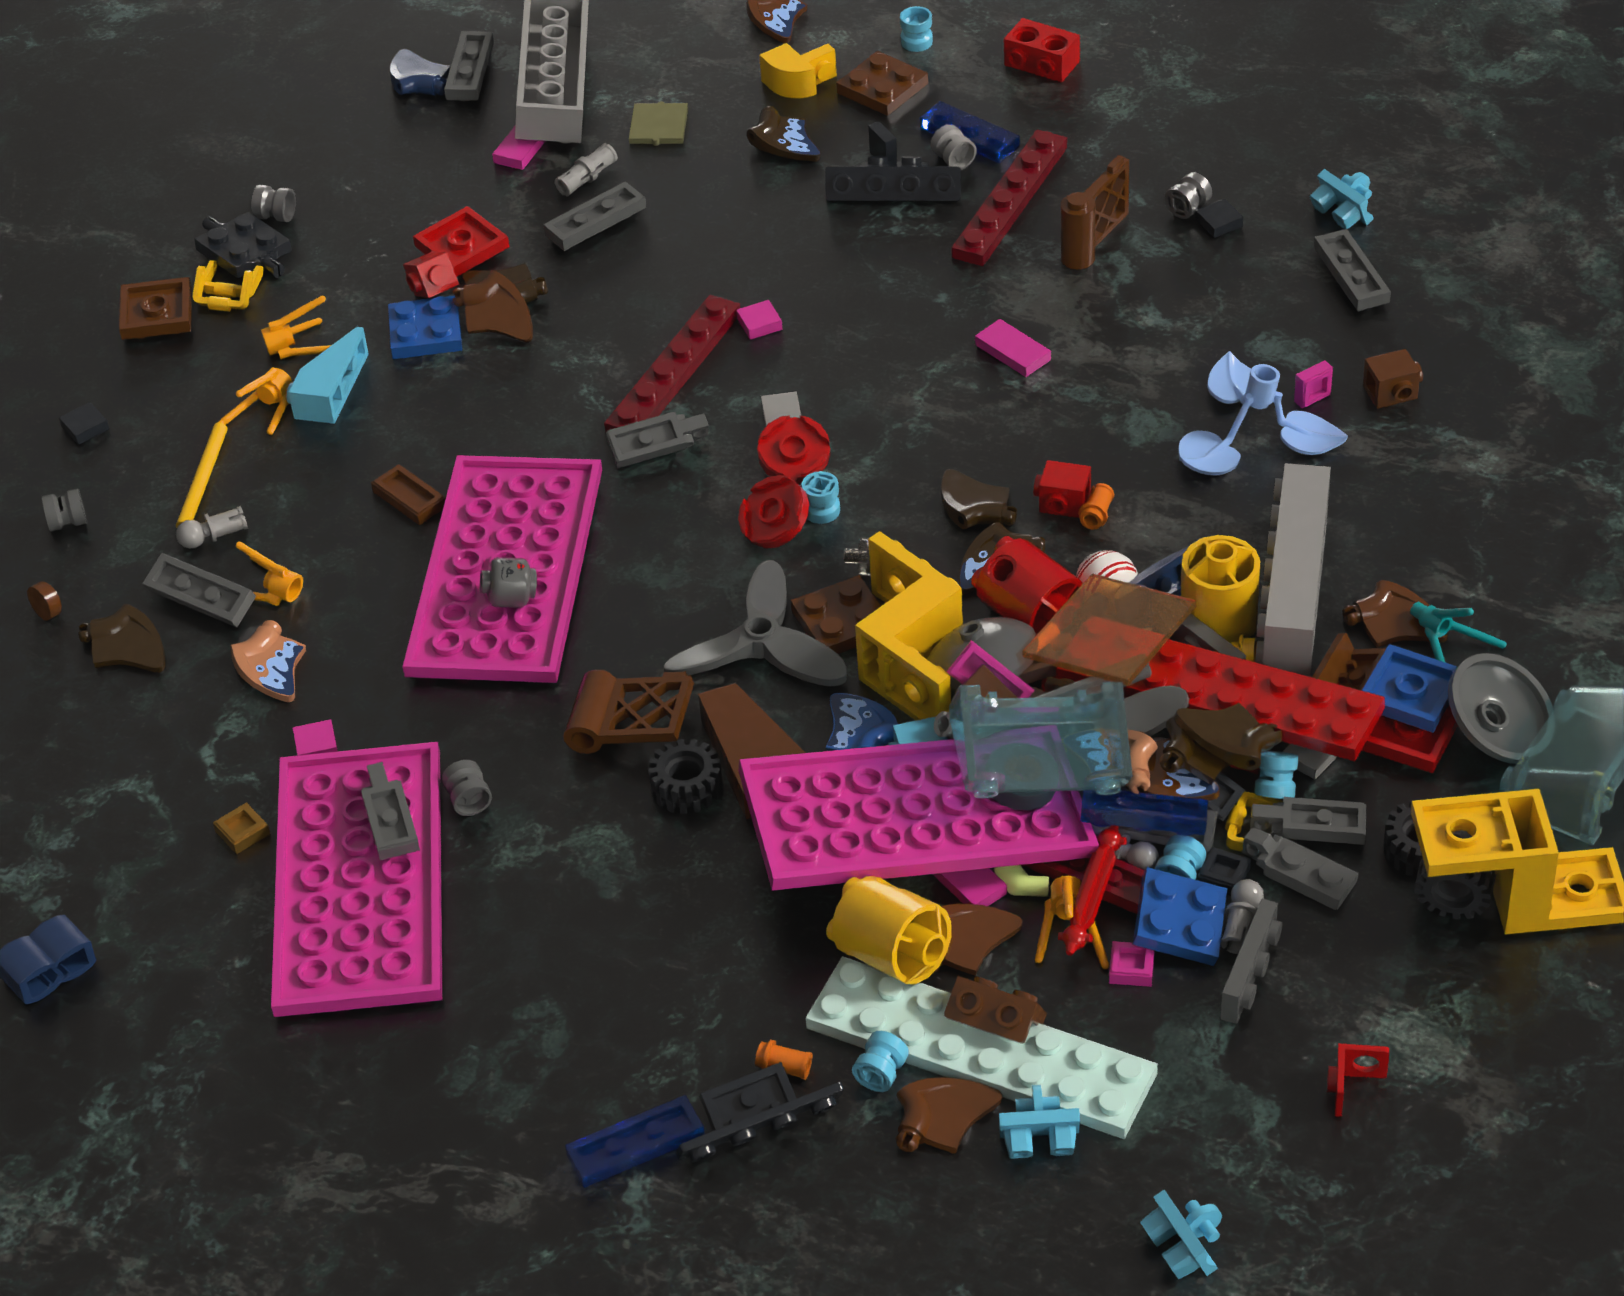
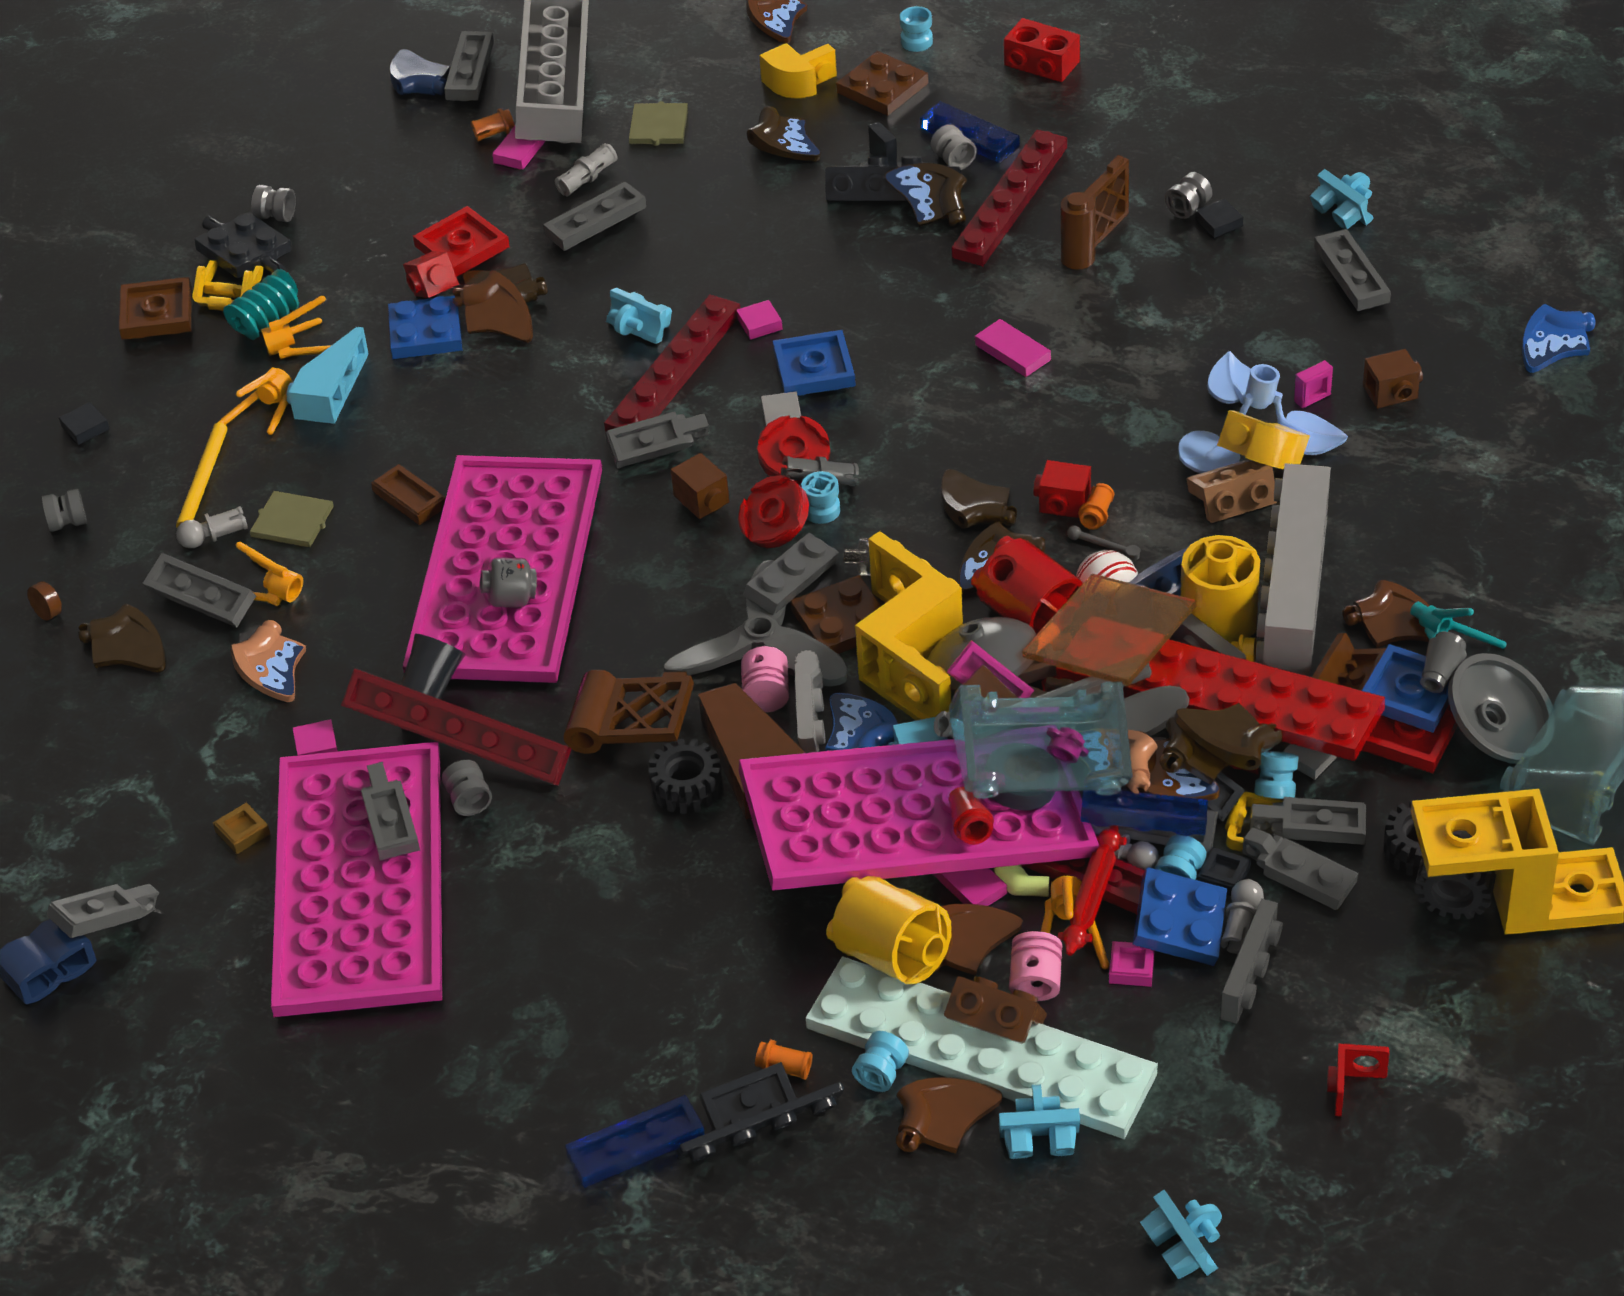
(102, 908): none -> dark grey hinge
(263, 304): none -> teal piece
(291, 519): none -> olive piece
(431, 665): none -> black plant
(456, 726): none -> dark red tile
(493, 124): none -> orange pin
(637, 316): none -> medium azure hips
(700, 485): none -> reddish brown brick
(766, 680): none -> bright pink piece
(790, 573): none -> dark grey plate
(799, 468): none -> dark grey pin
(809, 701): none -> light grey hinge
(814, 363): none -> blue plate
(931, 191): none -> dark brown arm
(970, 817): none -> red cone
(1036, 958): none -> bright pink piece
(1066, 744): none -> magenta plate
(1131, 551): none -> dark grey hinge
(1234, 489): none -> medium nougat bracket
(1262, 441): none -> yellow brick
(1442, 658): none -> dark grey cone
(1554, 336): none -> blue arm

